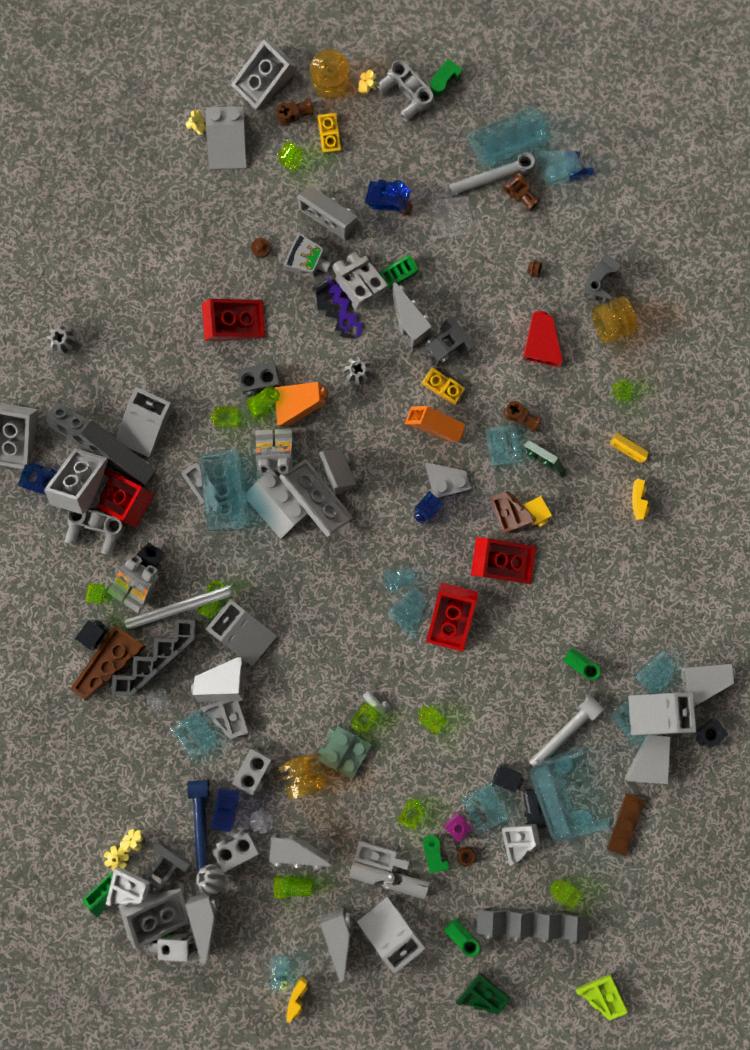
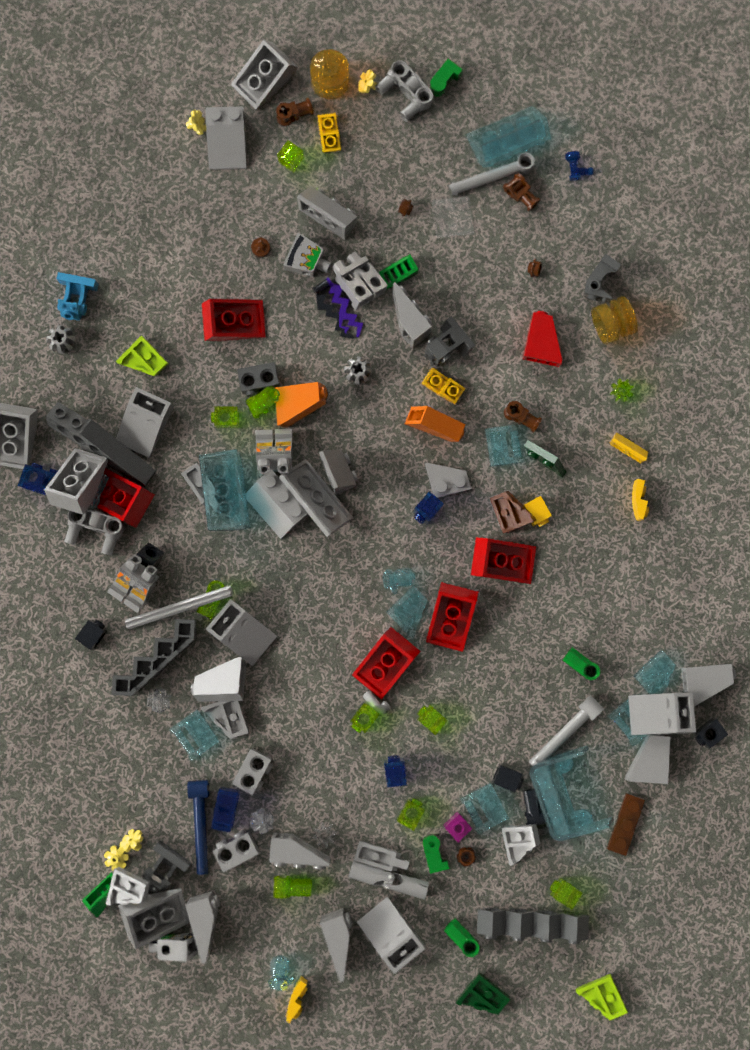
(78, 286): none -> dark azure tile
(96, 593): clear neon green piece -> none
(108, 660): reddish brown wing -> none
(143, 357): none -> lime wing
(211, 879): light grey piece -> none
(302, 776): clear yellow wheel -> none
(344, 751): sand green plate -> none
(386, 662): none -> red slope
(387, 195): clear blue brick -> none
(395, 771): none -> clear blue brick
(558, 165): clear light blue wing -> none

